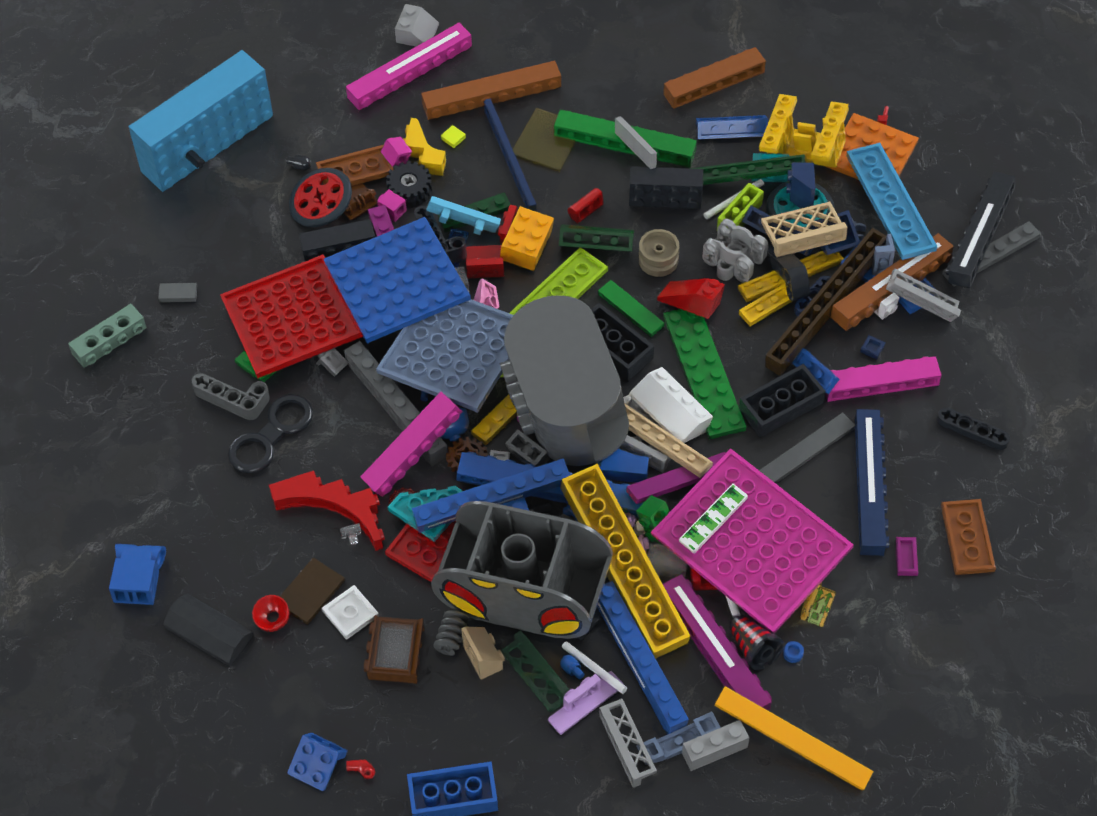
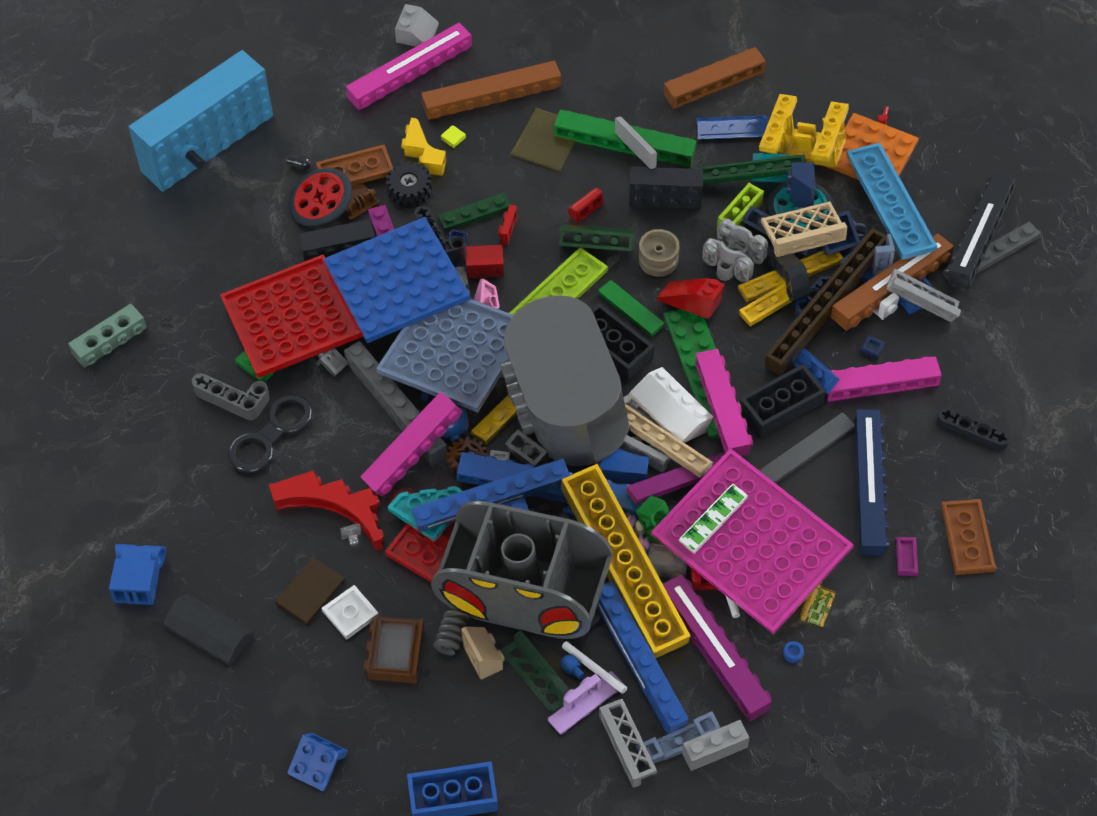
(177, 292): dark grey tile -> none
(264, 607): red piece -> none
(362, 767): red arm -> none
(394, 203): dark pink brick -> none
(396, 151): dark pink brick -> none
(463, 214): medium azure hinge -> none
(509, 155): dark blue tile -> none
(526, 238): light orange brick -> none
(722, 402): none -> dark pink brick
(725, 204): white bar -> none
(756, 642): black cone -> none
(794, 738): light orange tile -> none

